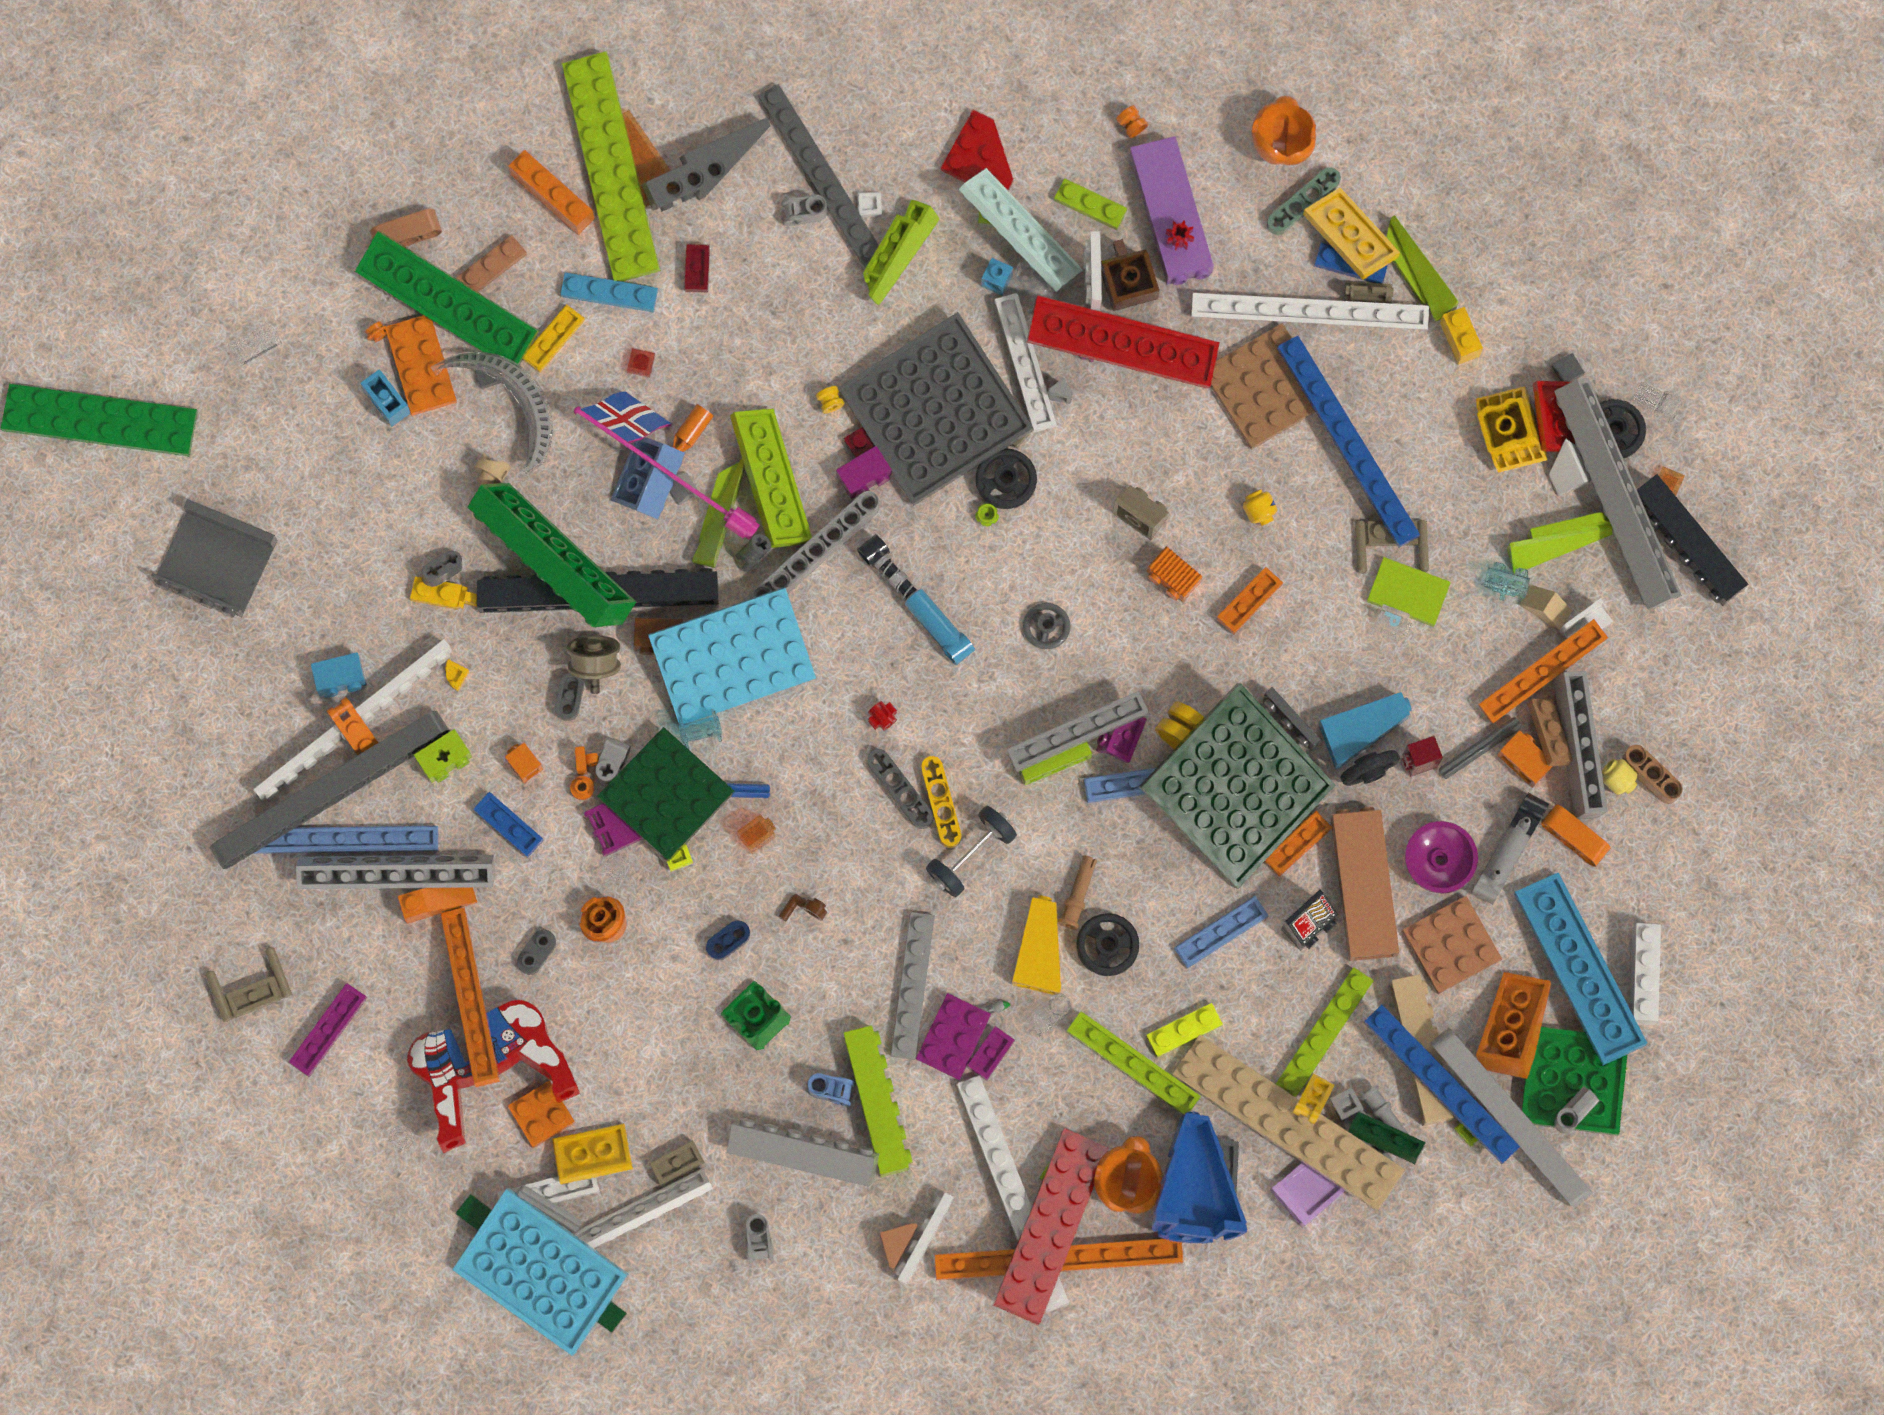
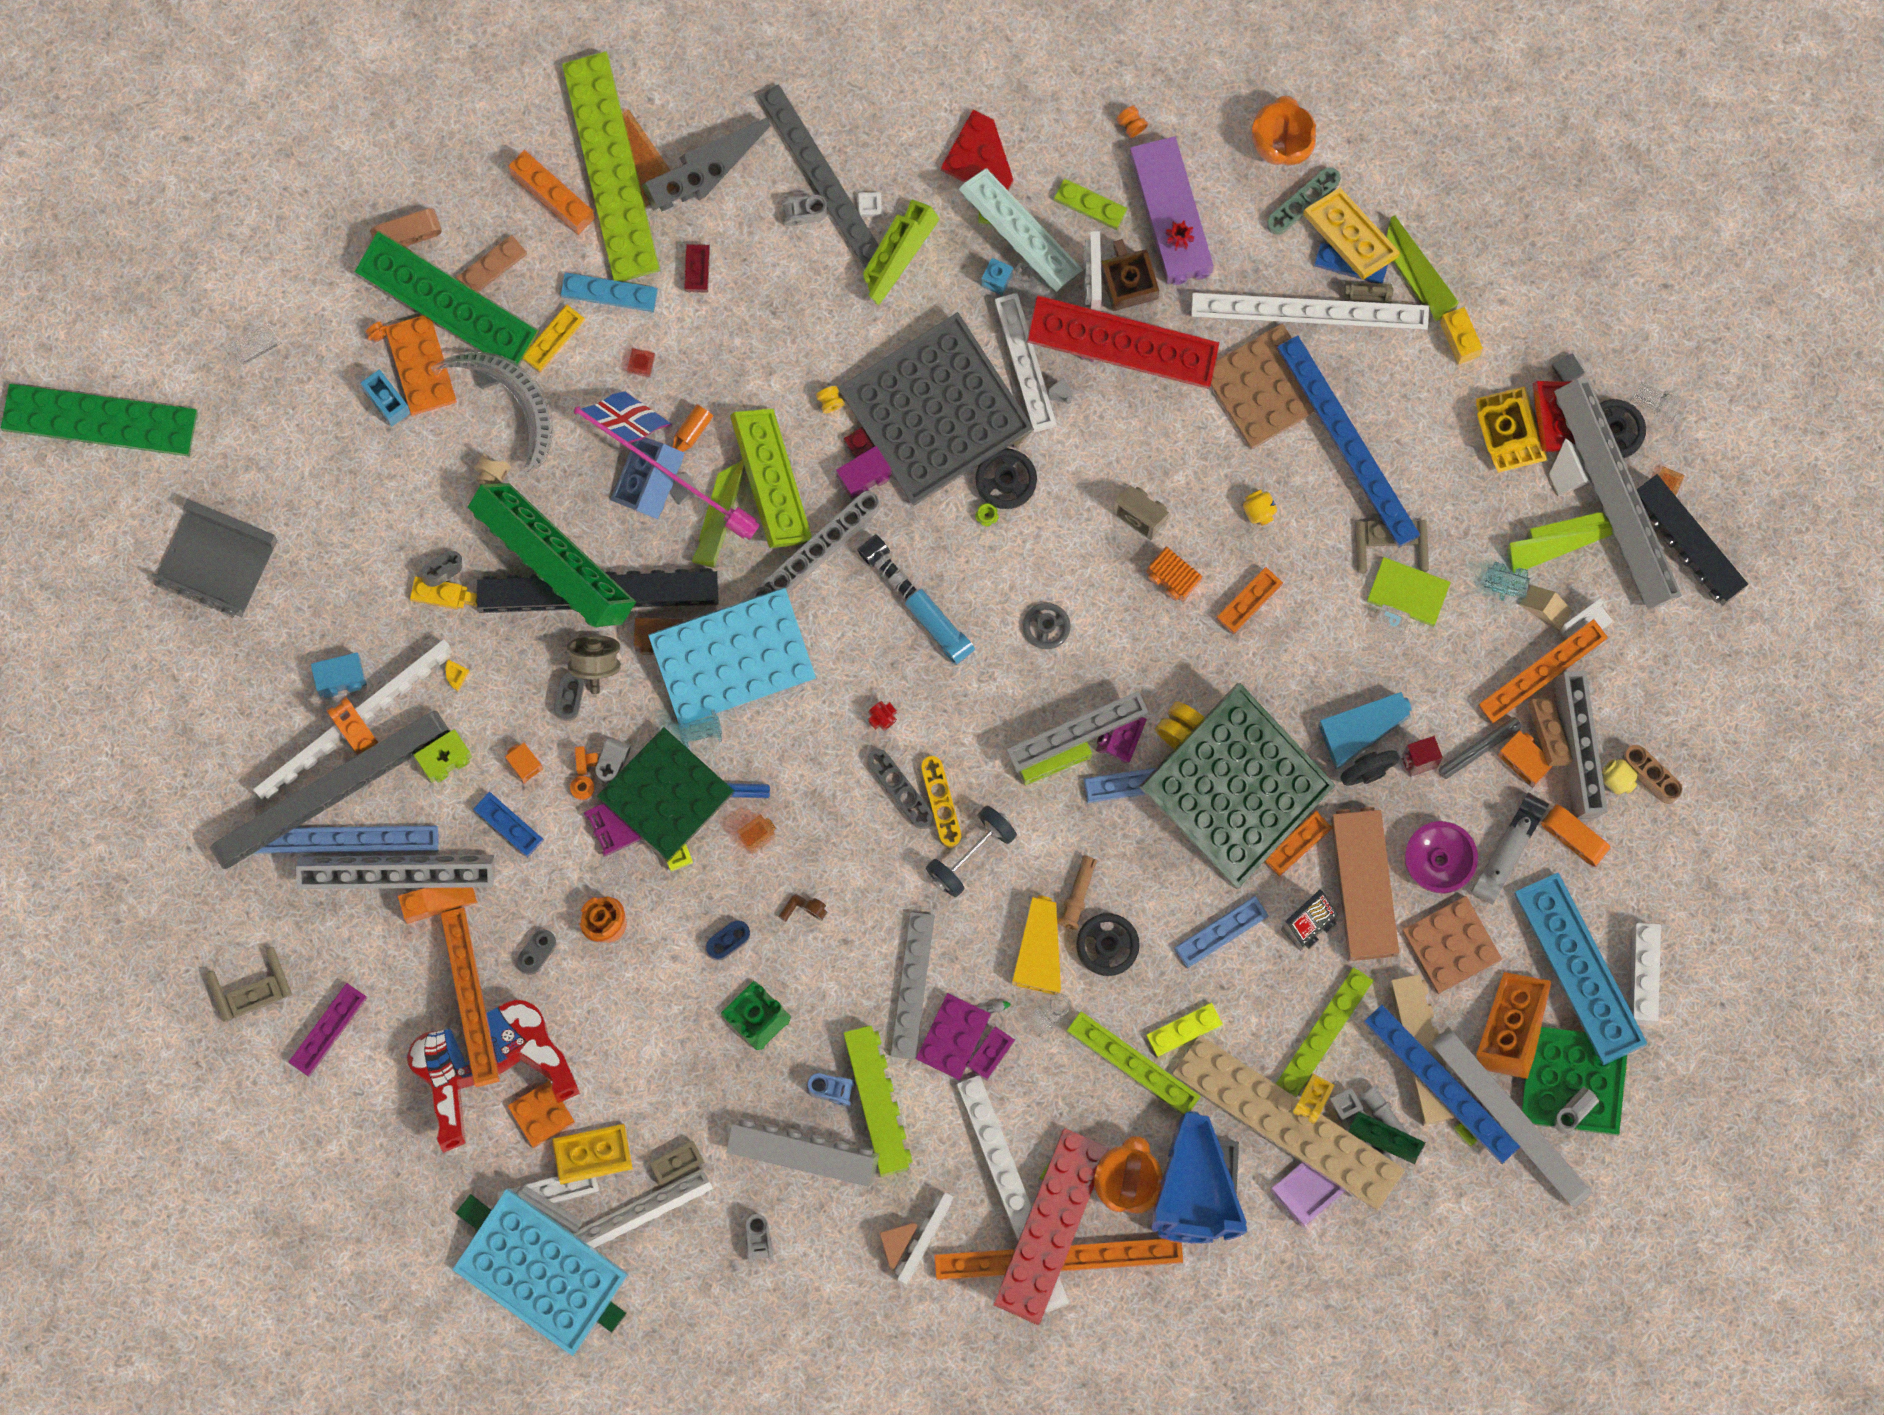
(754, 551): dark grey hinge -> none
(1291, 719): dark grey plate -> none

